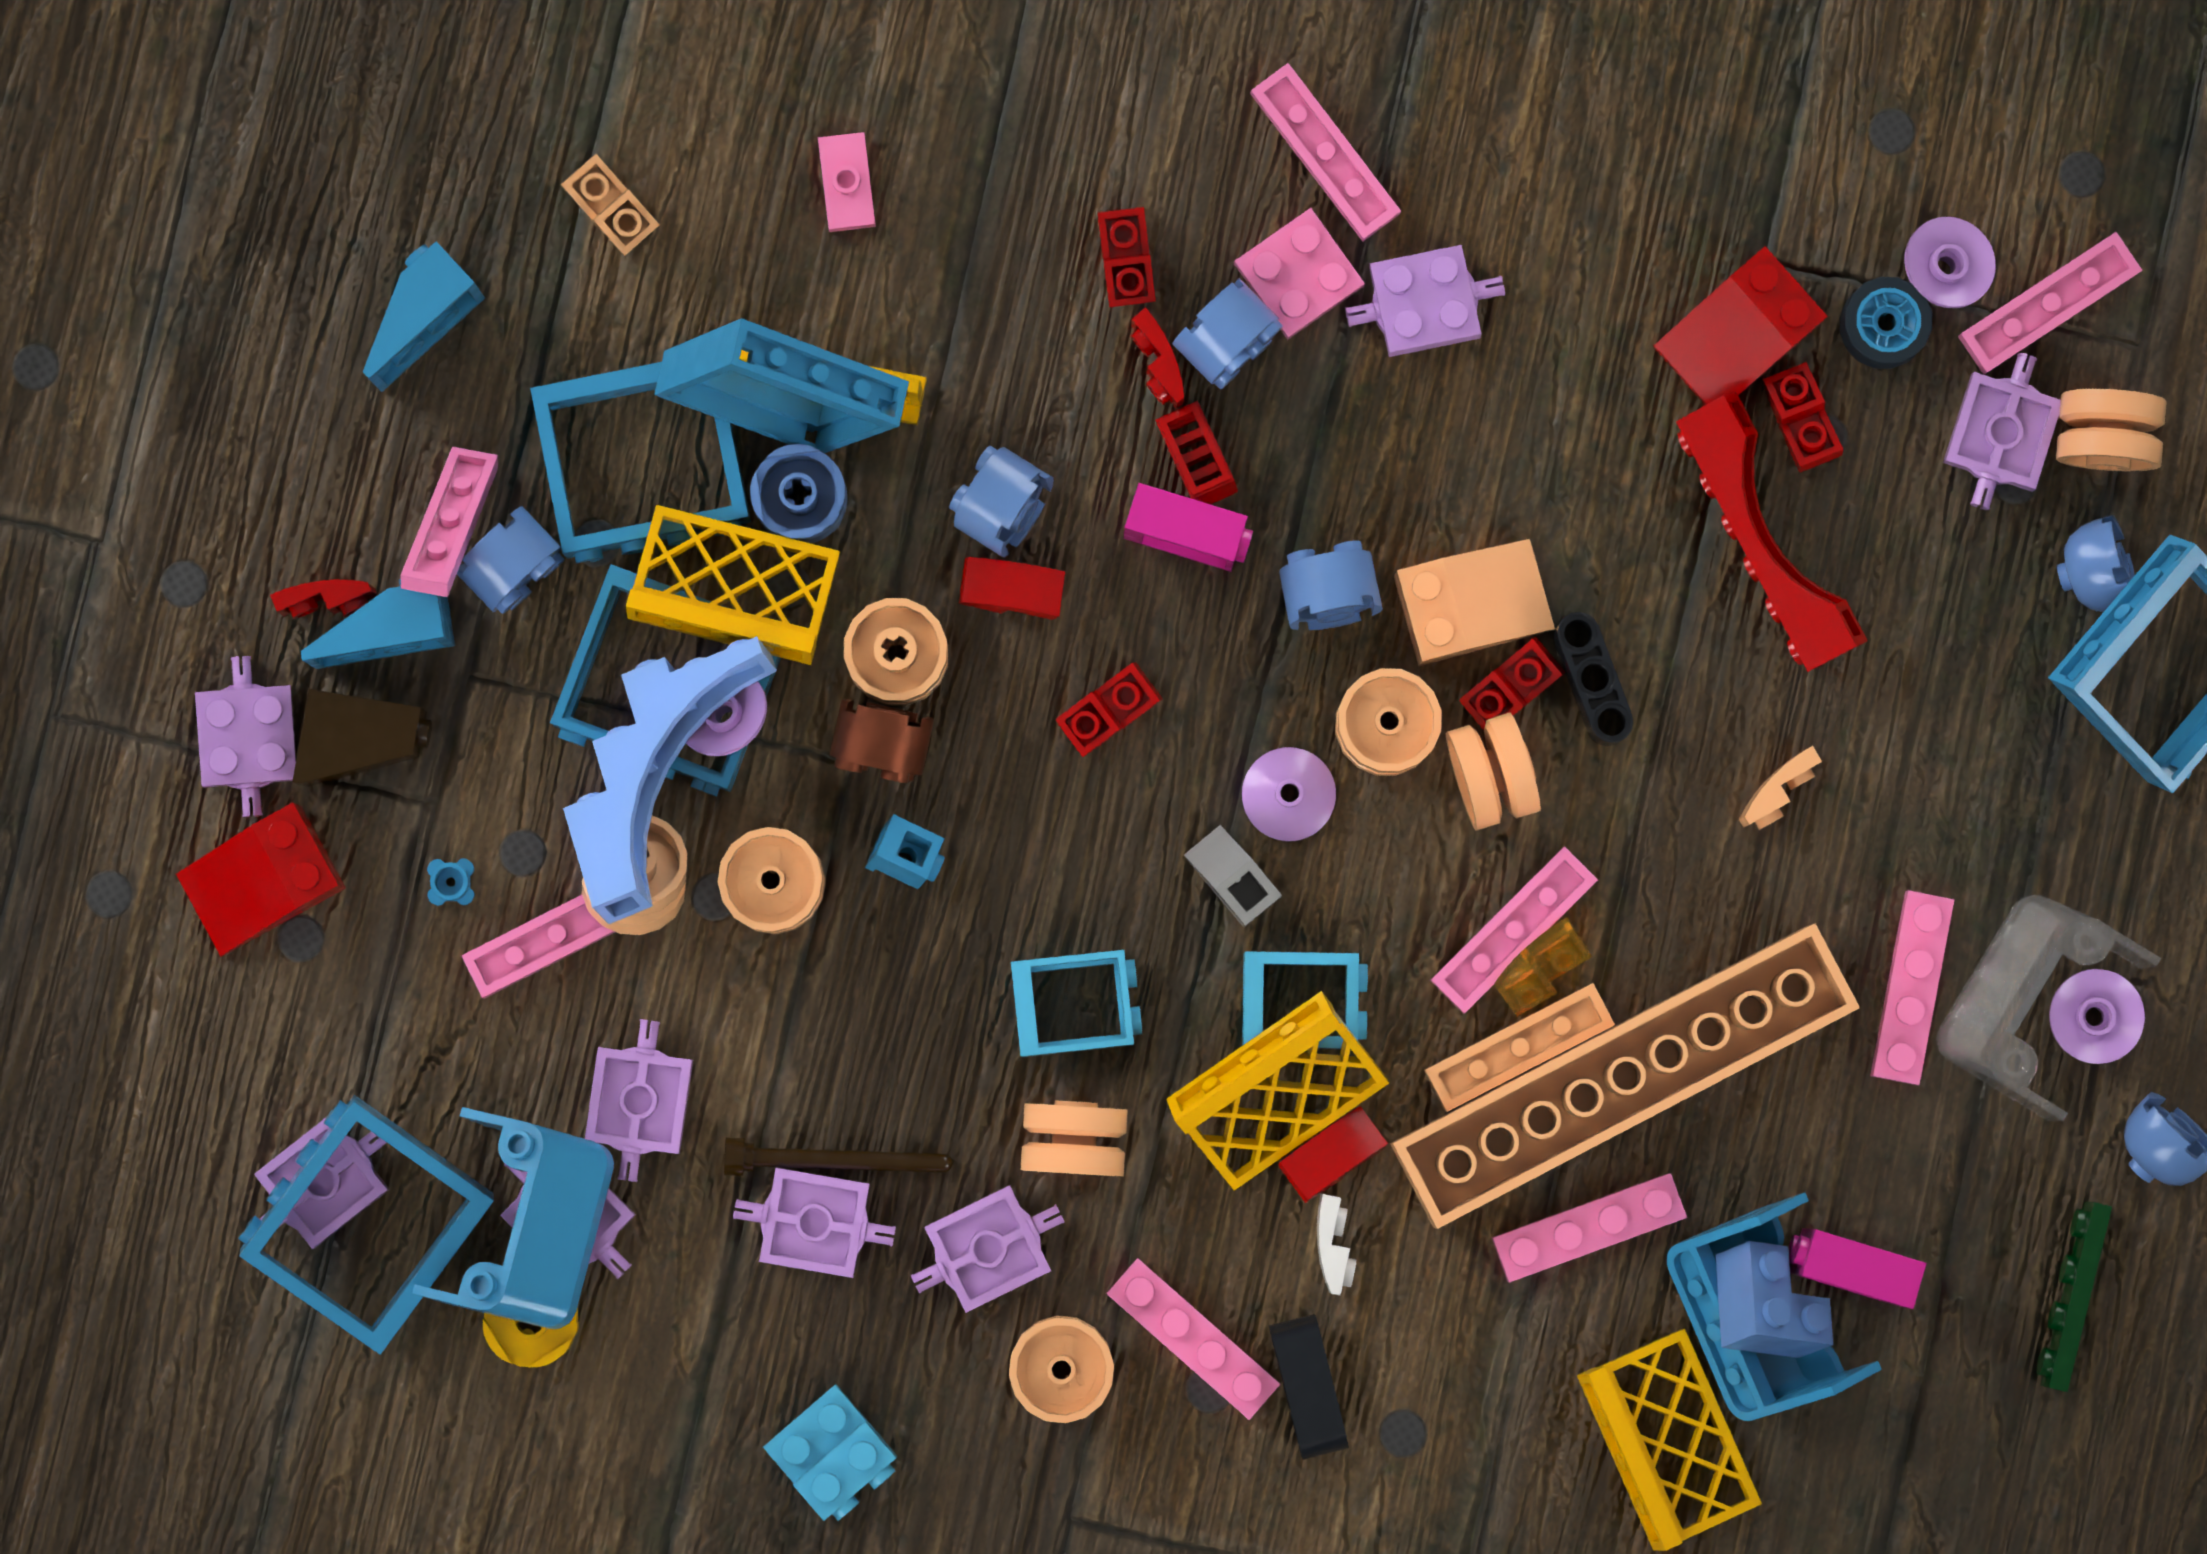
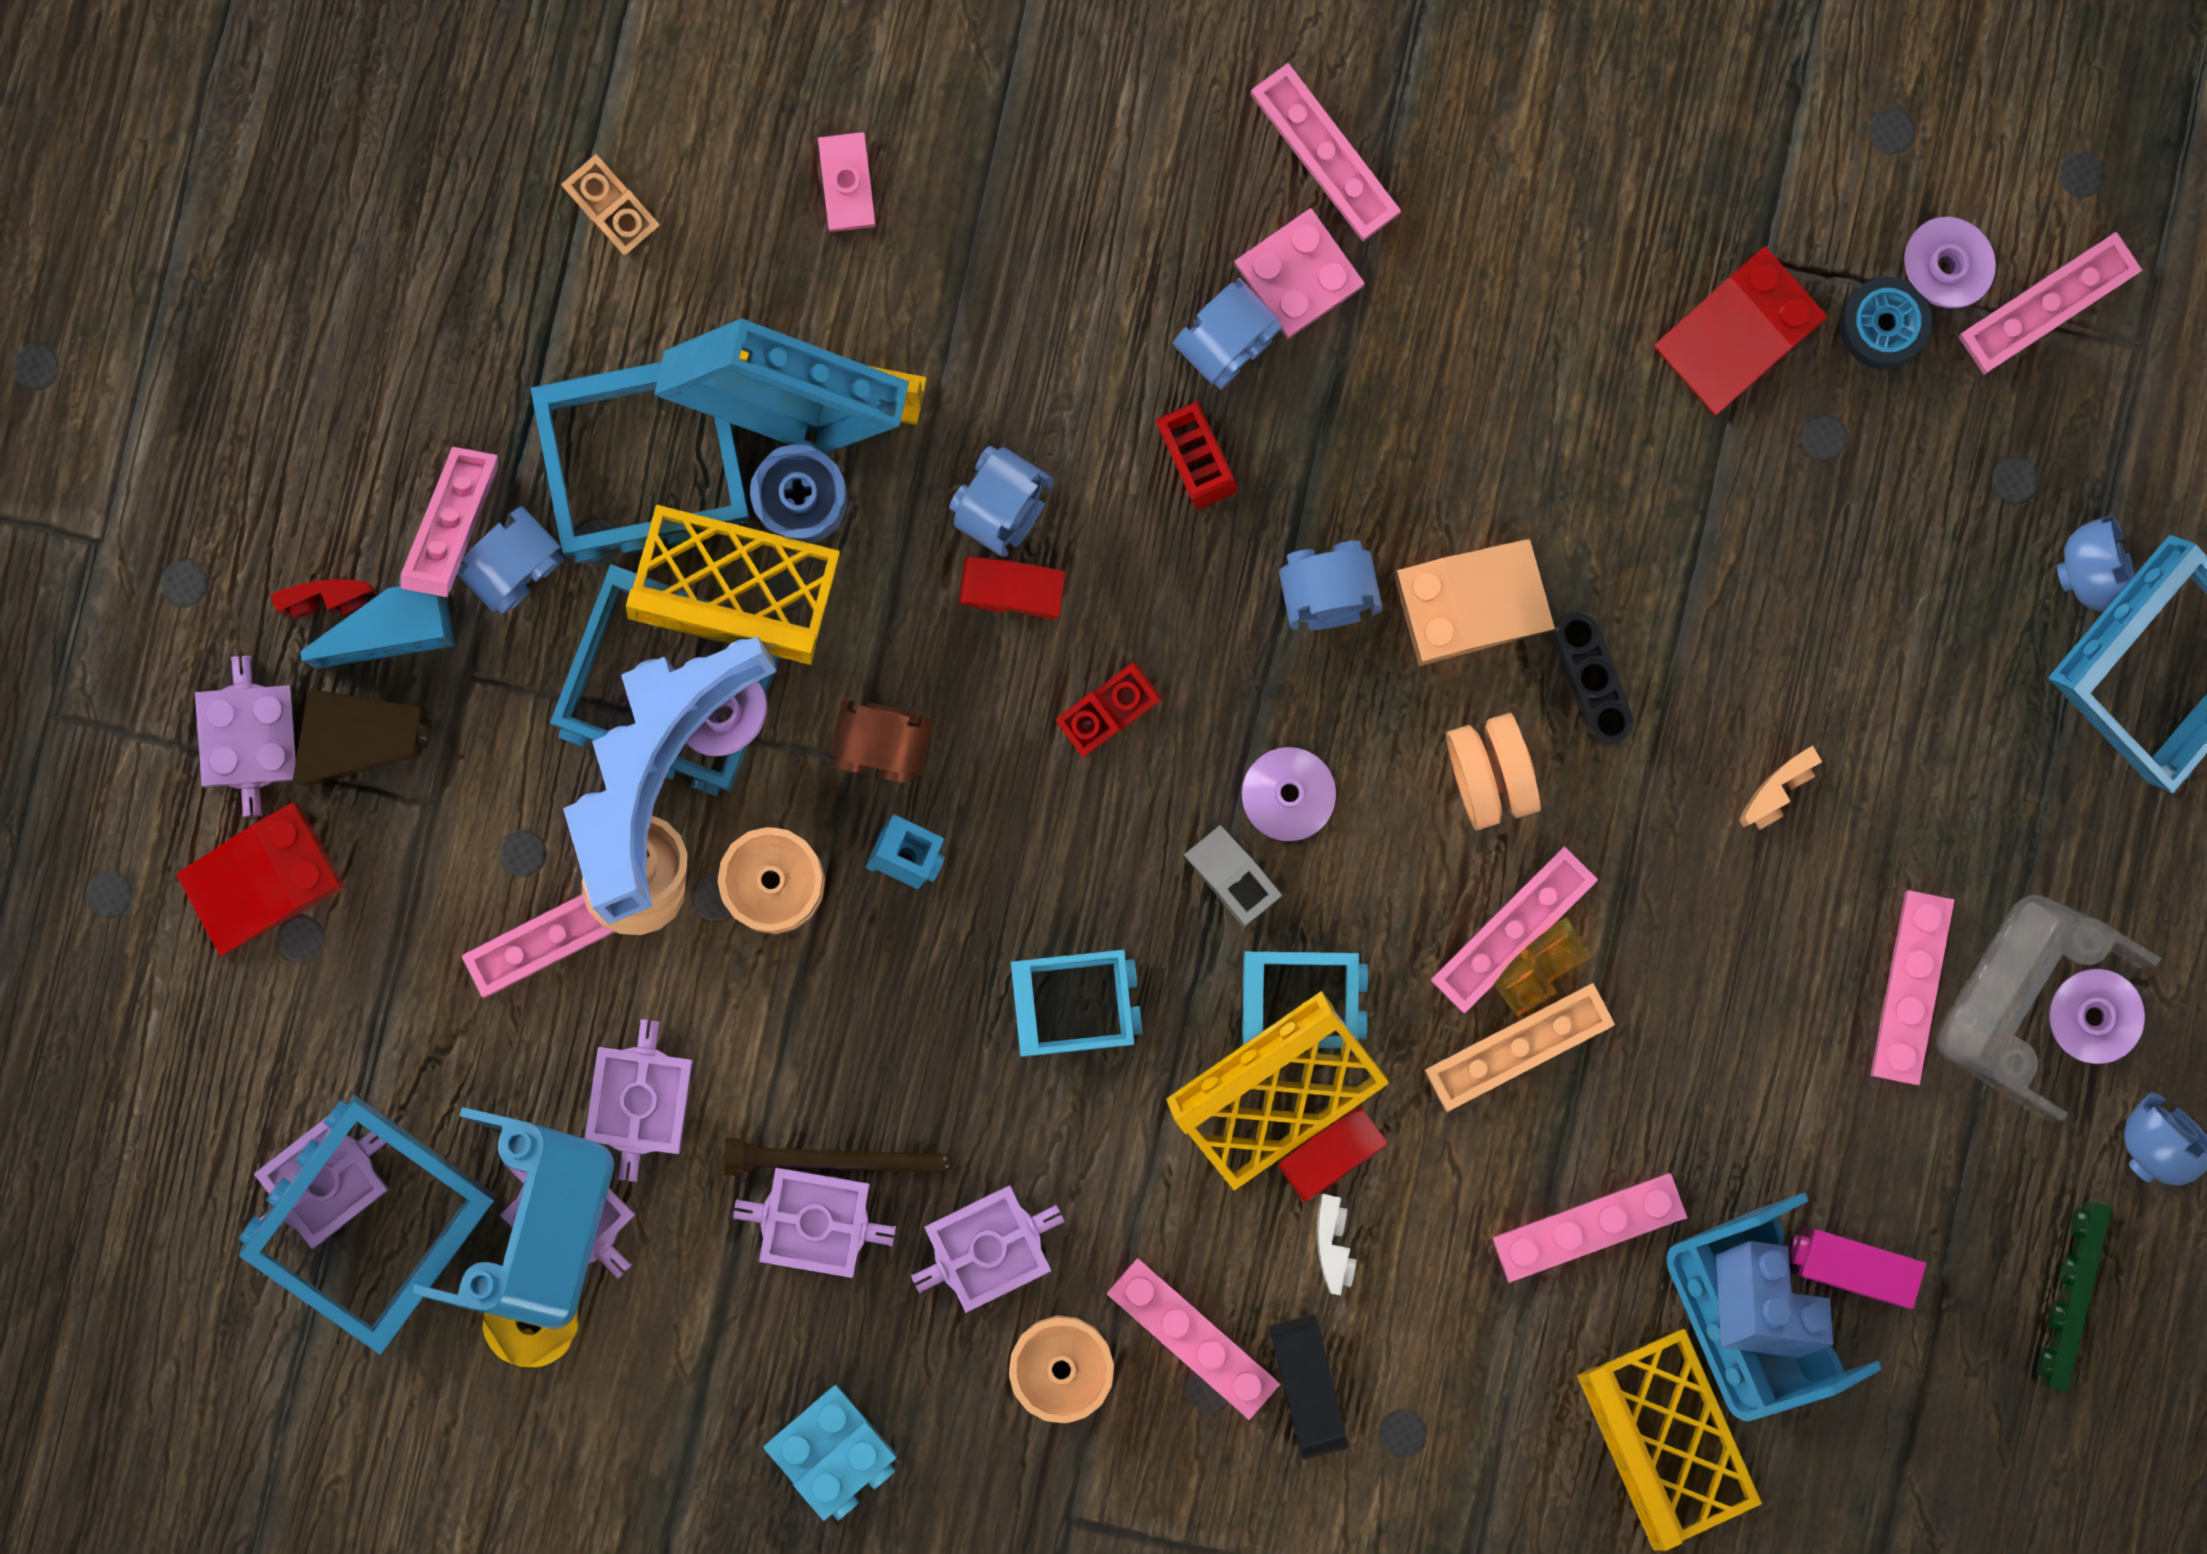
(424, 307): dark azure slope -> none
(440, 891): dark azure plate -> none
(891, 624): light nougat wheel -> none
(1074, 1138): light nougat wheel -> none
(1126, 256): red slope -> none
(1164, 372): red slope -> none
(1187, 527): dark pink window -> none
(1413, 708): light nougat wheel -> none
(1425, 301): lavender plate -> none
(1513, 683): red slope -> none
(1624, 1076): light nougat brick -> none
(1724, 448): red arch -> none
(1802, 417): red slope -> none
(2003, 431): lavender plate -> none
(2111, 430): light nougat wheel -> none

